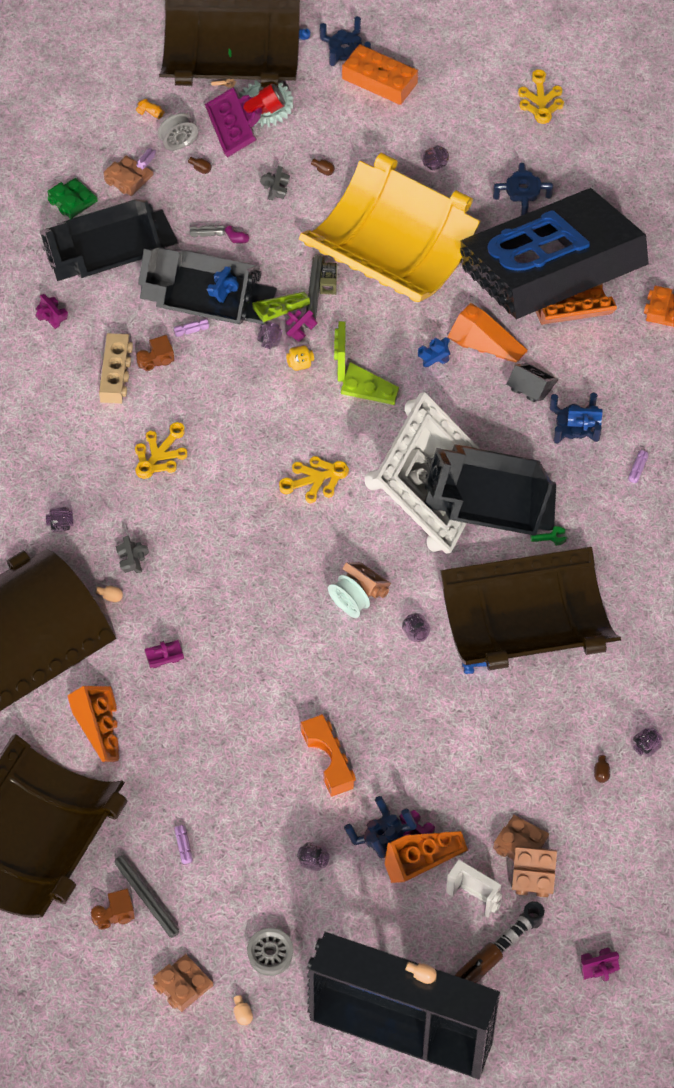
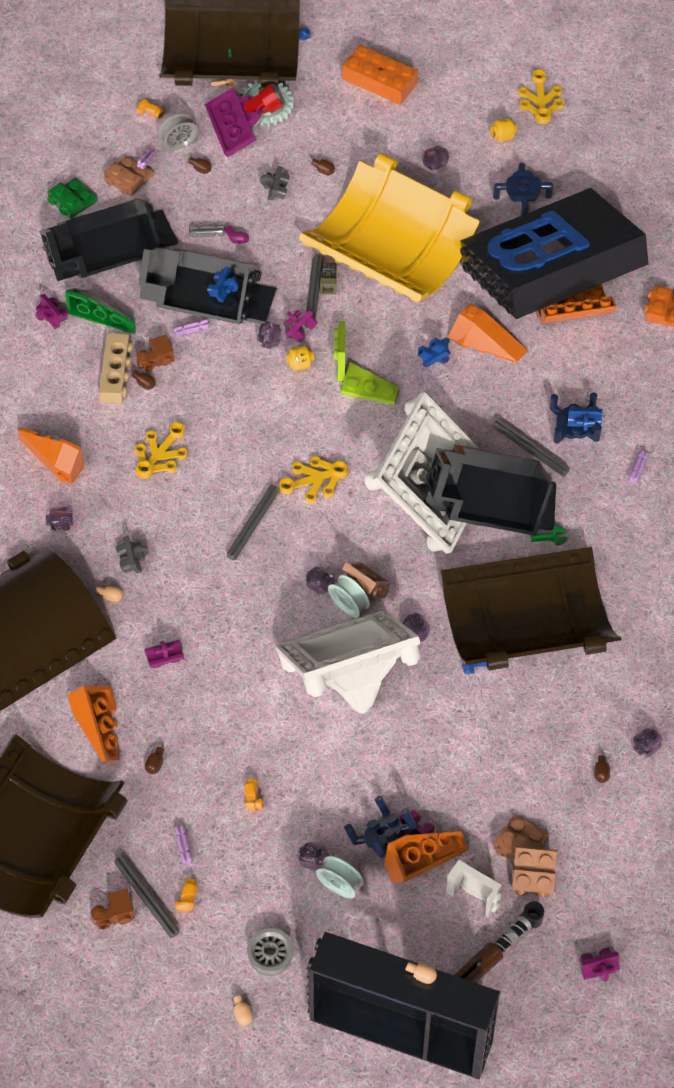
(60, 456): none -> orange wedge
(92, 308): none -> green wedge
(144, 380): none -> reddish brown cylinder
(154, 761): none -> reddish brown cylinder
(182, 983): nougat plate -> none
(187, 896): none -> light orange arm
(251, 793): none -> light orange arm
(252, 522): none -> dark grey axle
(279, 306): lime wing -> none
(318, 735): orange arch -> none
(319, 579): none -> clear purple head
(339, 877): none -> light aqua wheel
(342, 37): dark blue plate -> none
(351, 656): none -> white piece
(503, 129): none -> yellow head
(531, 382): slope -> none
(531, 447): none -> dark grey axle

